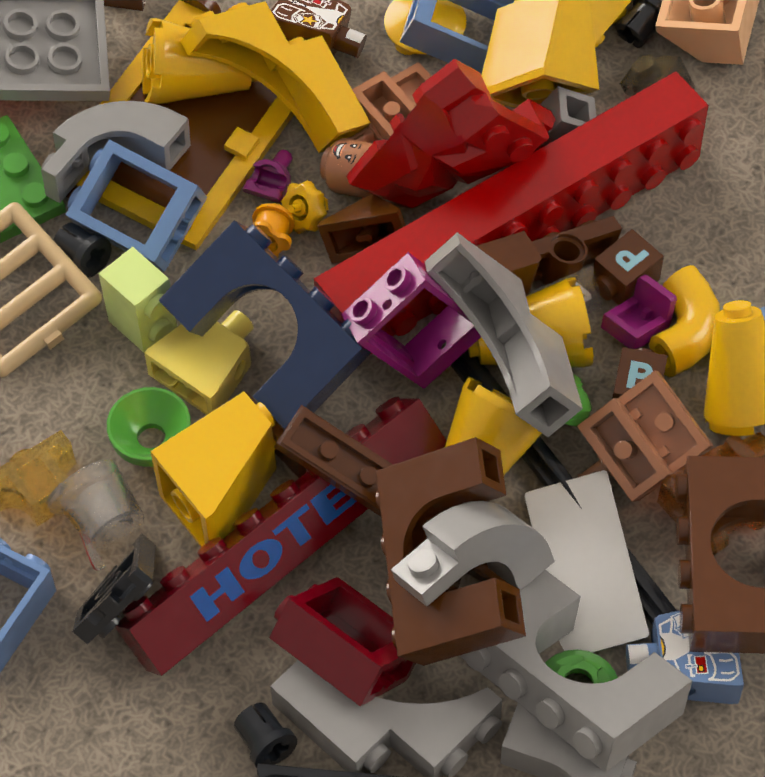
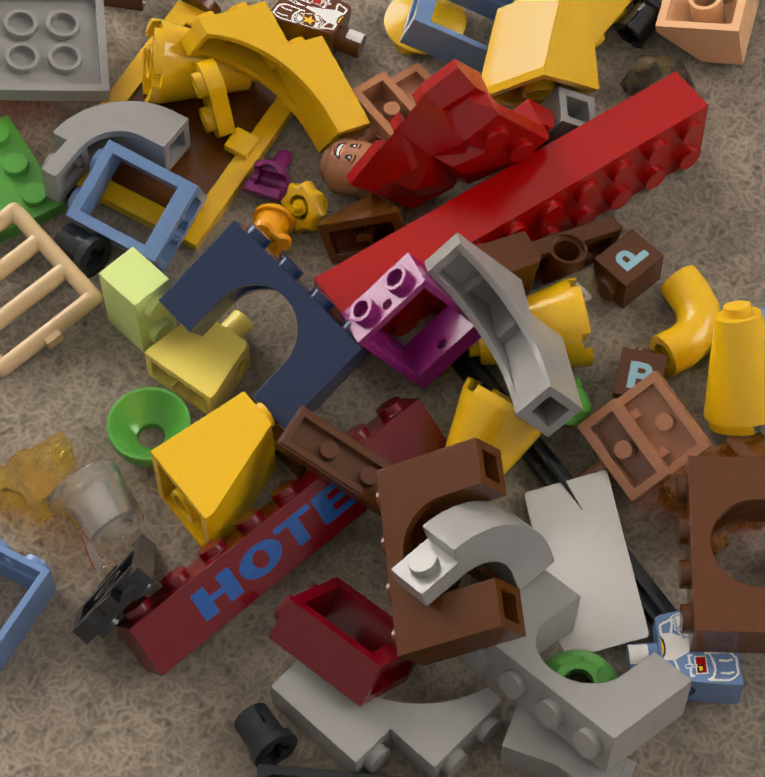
(210, 86): none -> yellow plate
(641, 315): magenta bracket -> none

